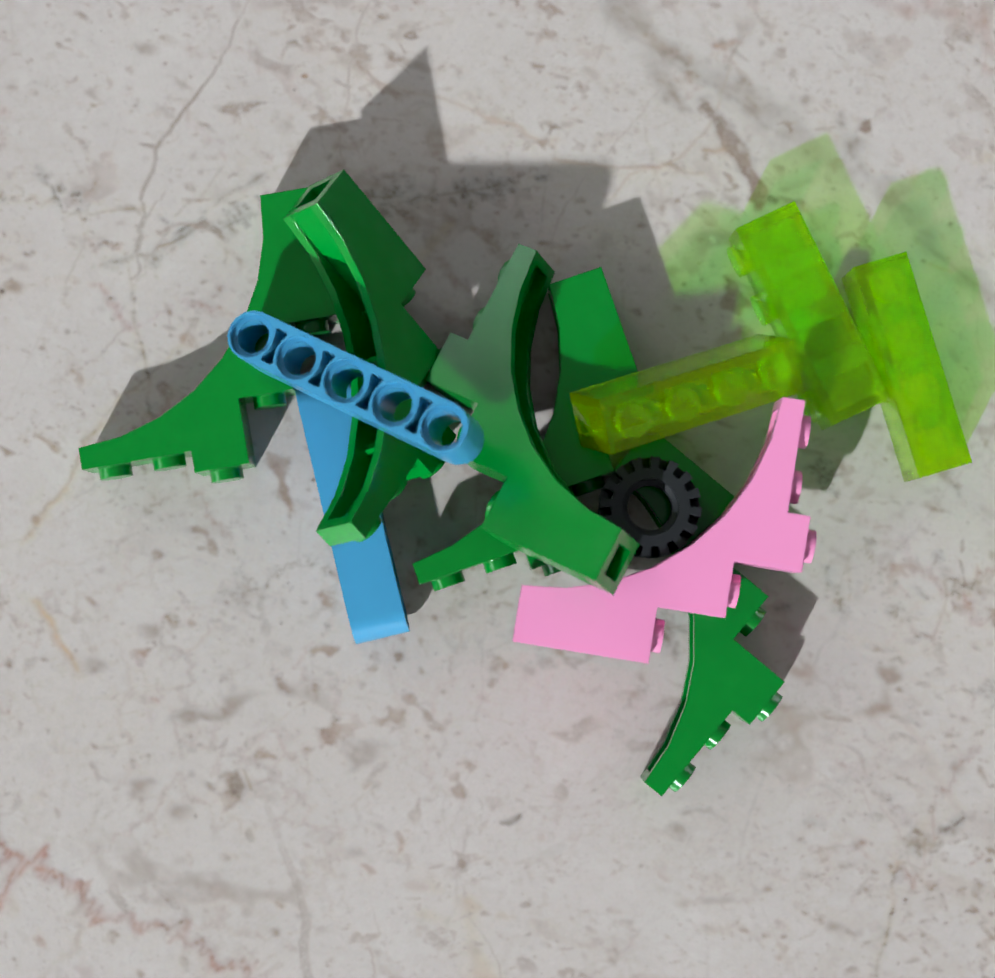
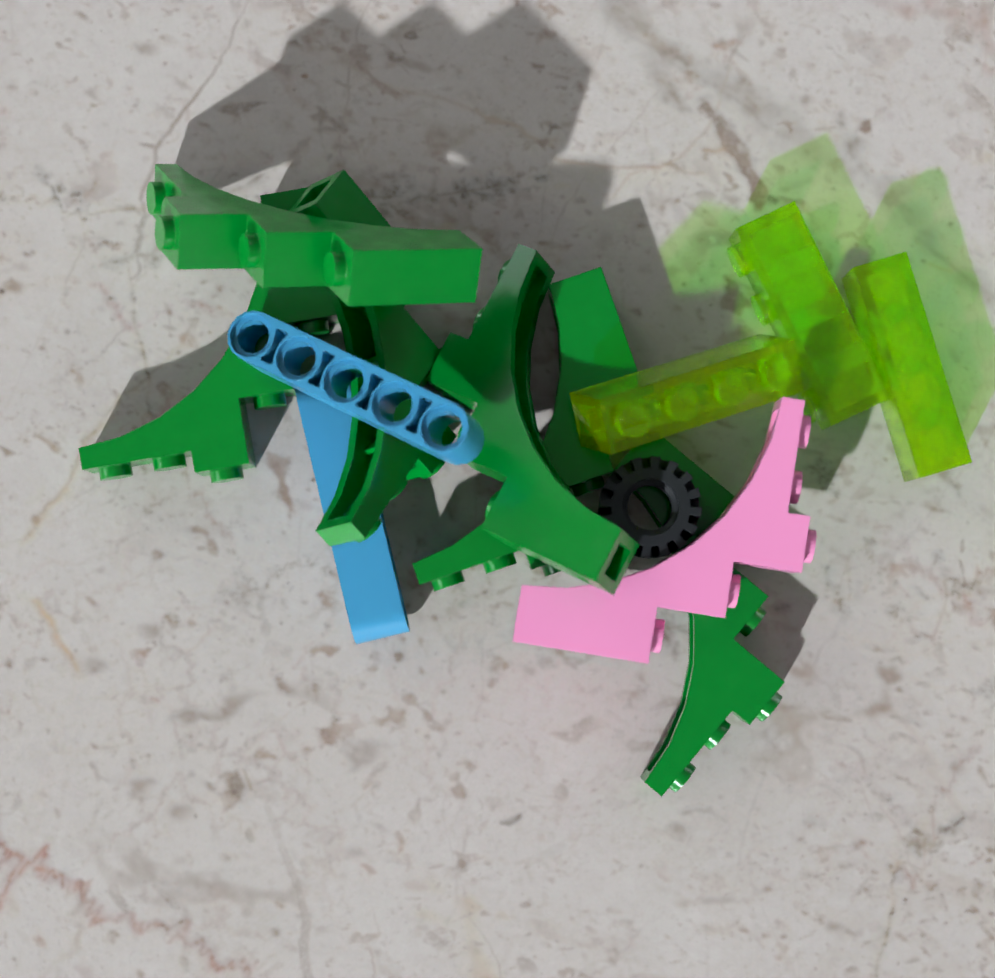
(285, 248): none -> green arch

